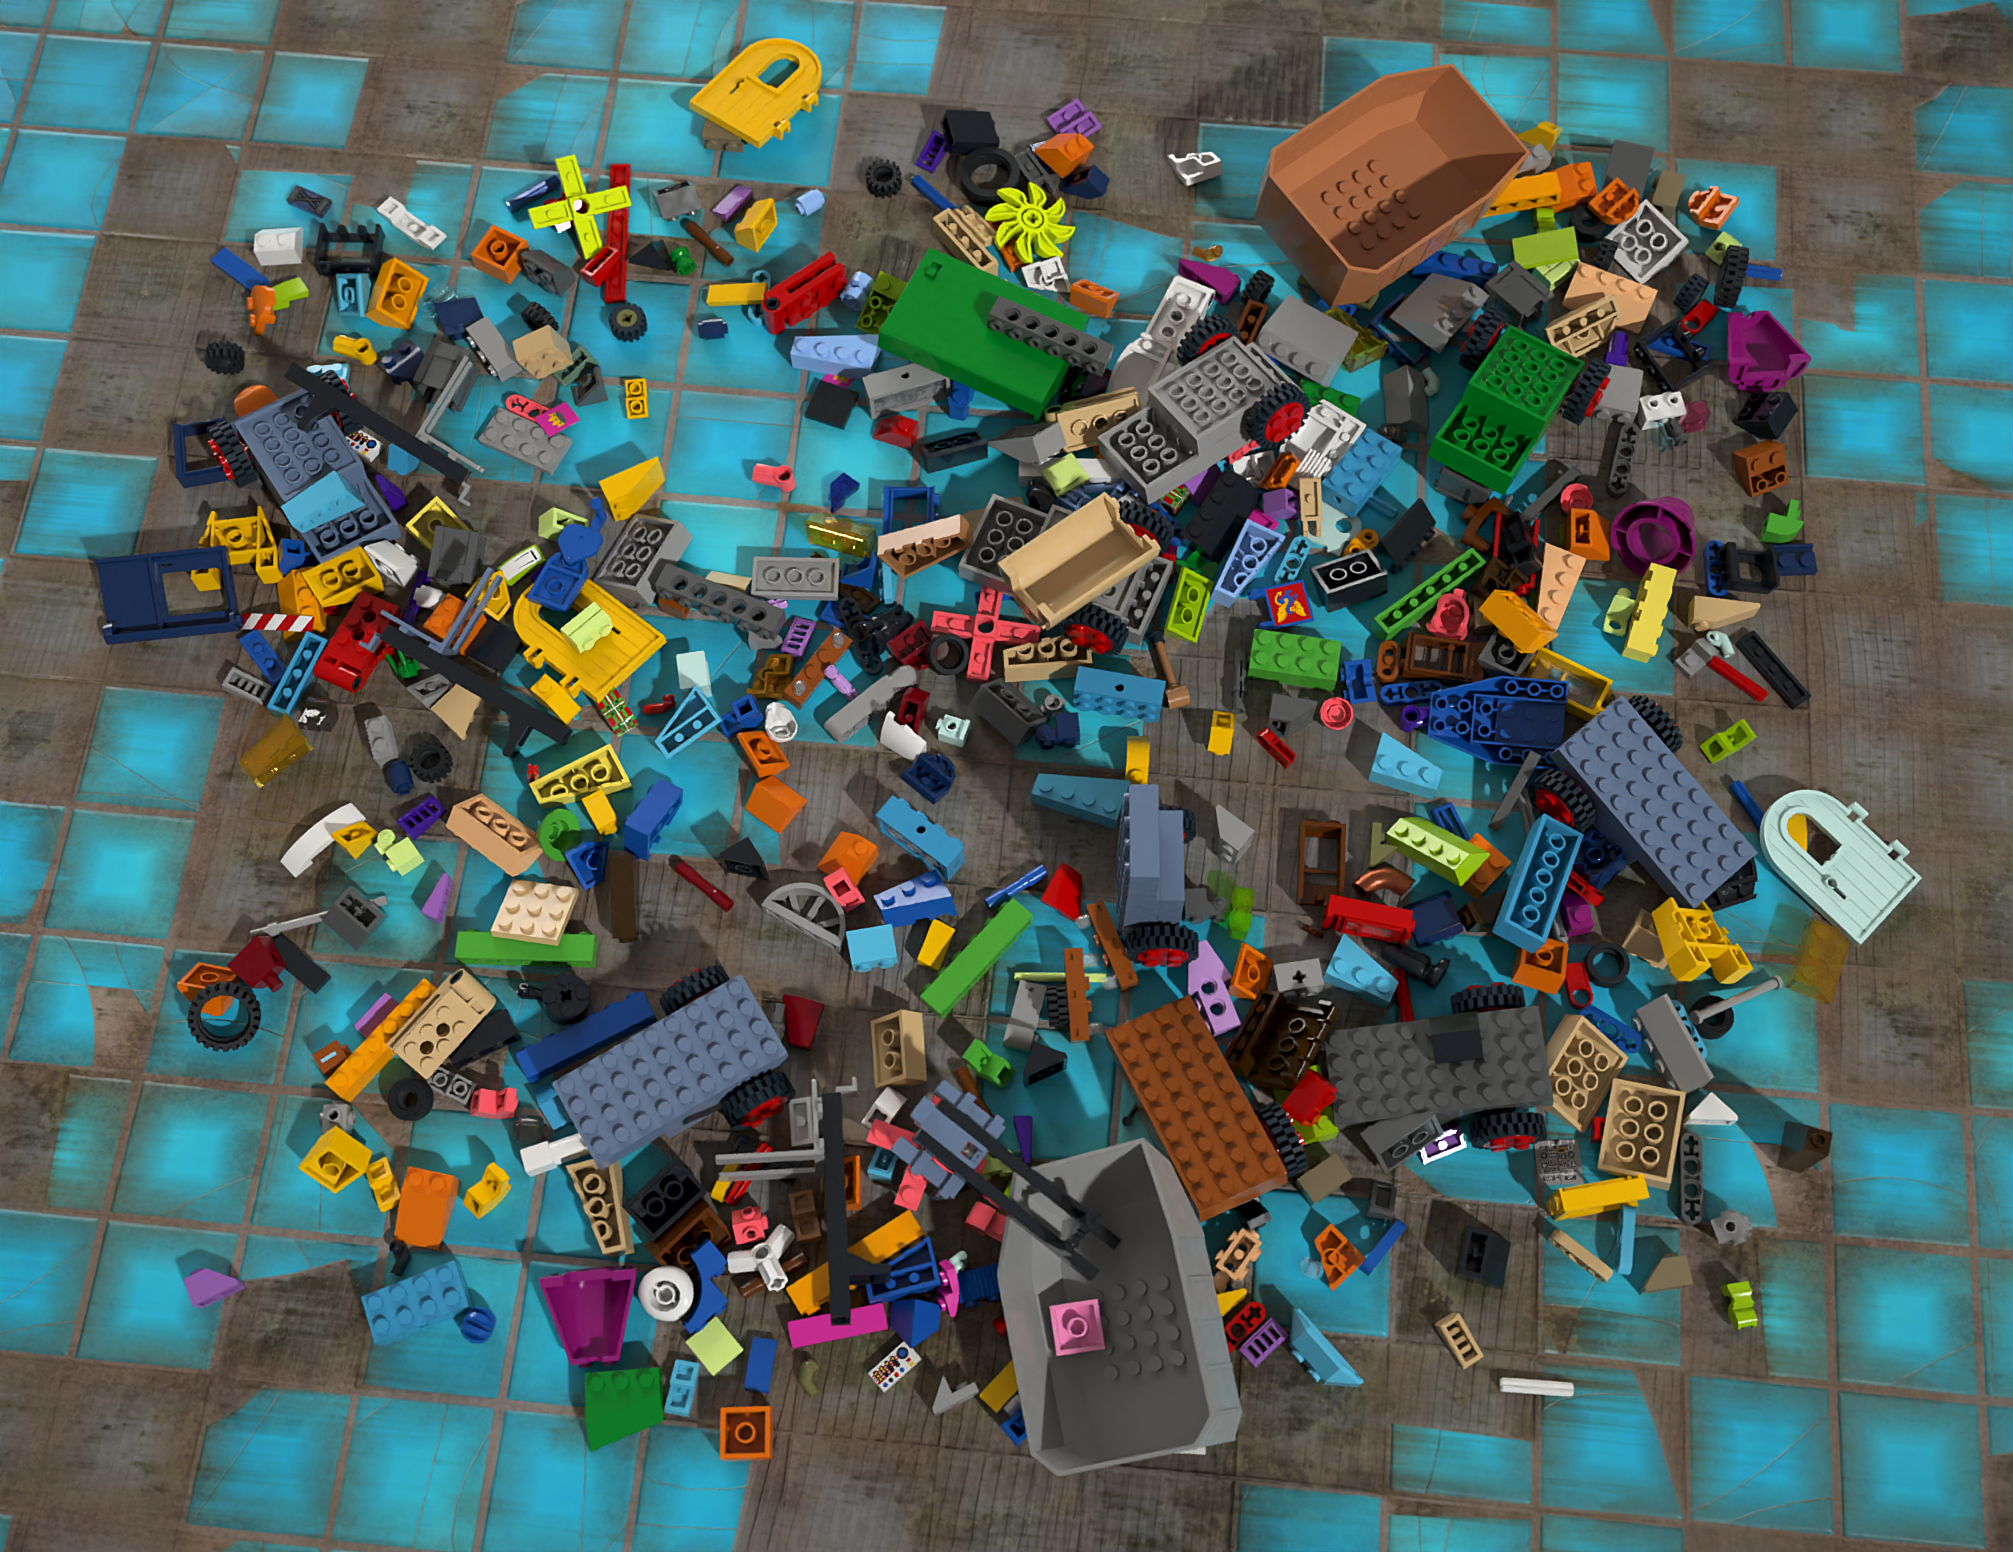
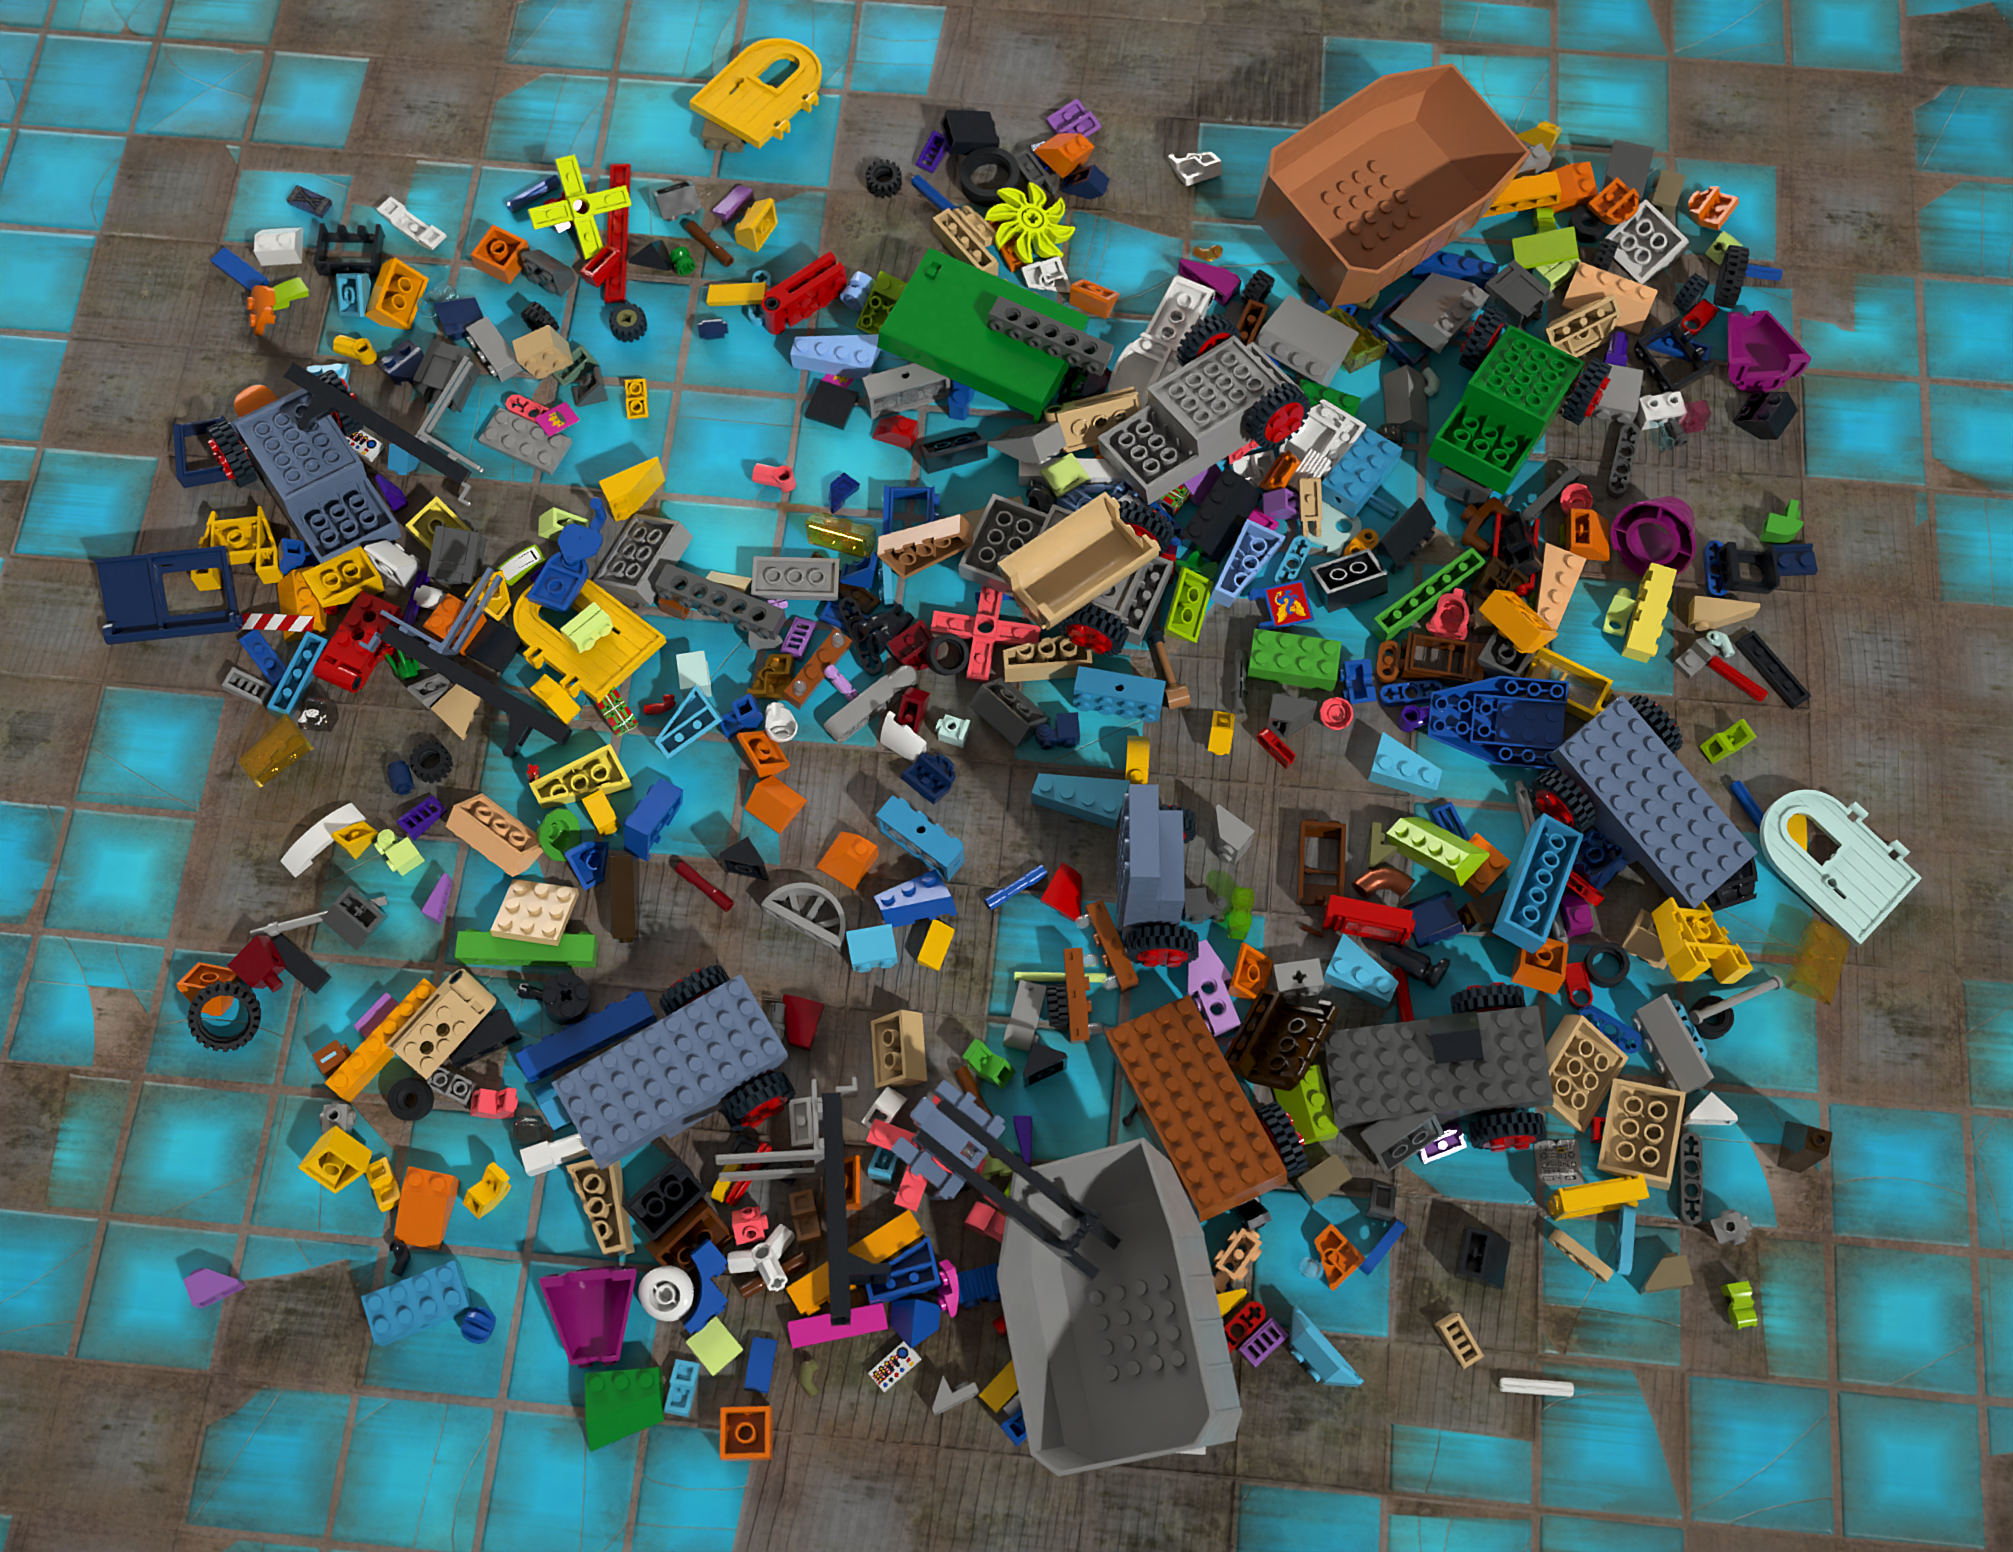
(225, 358): black tyre -> none
(322, 502): medium azure wedge -> none
(382, 741): light grey brick -> none
(809, 202): light blue brick -> none
(844, 889): coral brick -> none
(959, 1261): light aqua arm -> none
(976, 958): bright green brick -> none
(1052, 699): light grey plate -> none
(1077, 1327): bright pink slope -> none
(1310, 1098): red brick -> none
(1514, 790): dark grey beam -> none
(1761, 467): dark orange slope -> none

